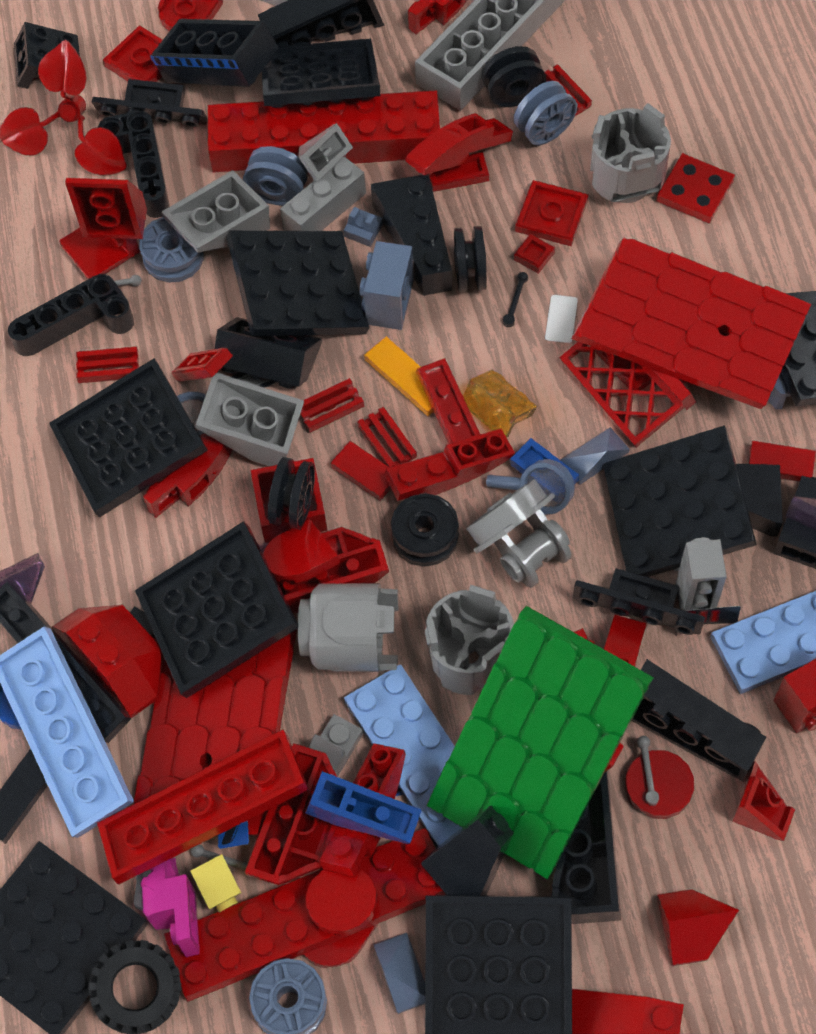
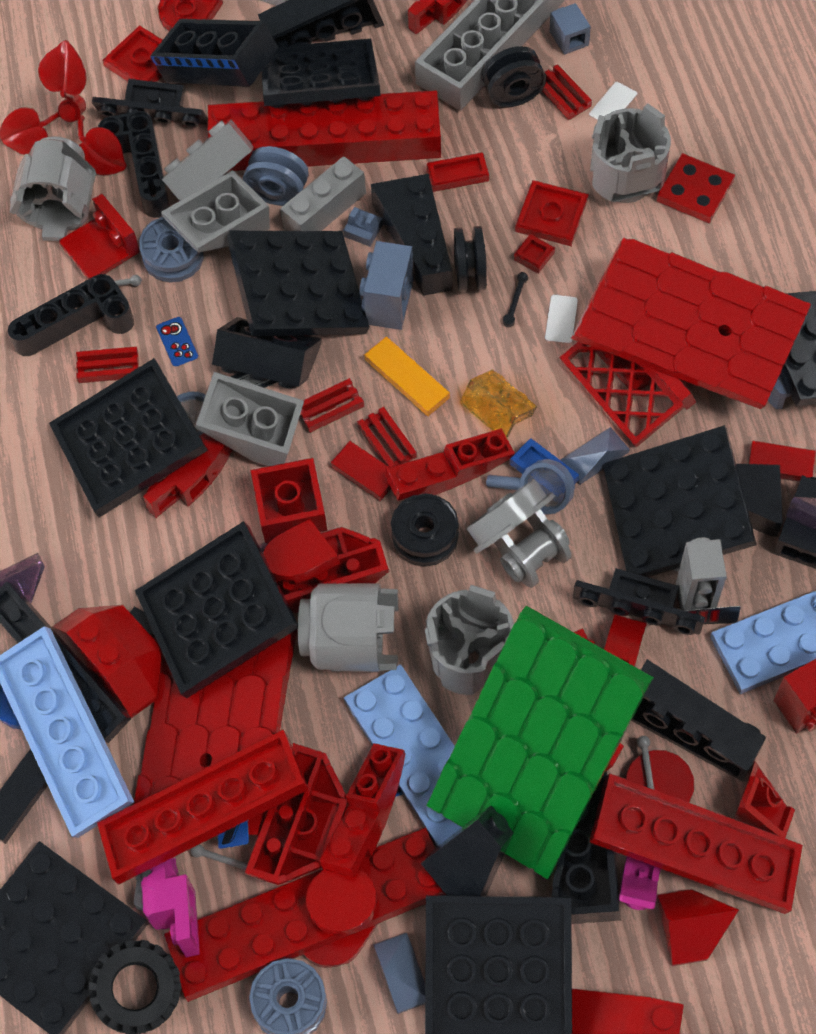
(32, 45): black bracket -> none
(53, 187): none -> light grey piece
(108, 207): red slope -> none
(177, 341): none -> blue sticker
(201, 364): red tile -> none
(207, 160): none -> light grey brick
(216, 884): light yellow brick -> none
(291, 493): black wheel -> none
(324, 151): light grey slope -> none
(337, 741): light grey slope -> none
(362, 809): blue slope -> none
(447, 401): red tile -> none
(455, 141): red slope -> none
(545, 112): sand blue wheel -> none
(569, 28): none -> sand blue brick
(616, 98): none -> white sticker
(639, 884): none -> dark pink bracket
(696, 843): none -> red plate

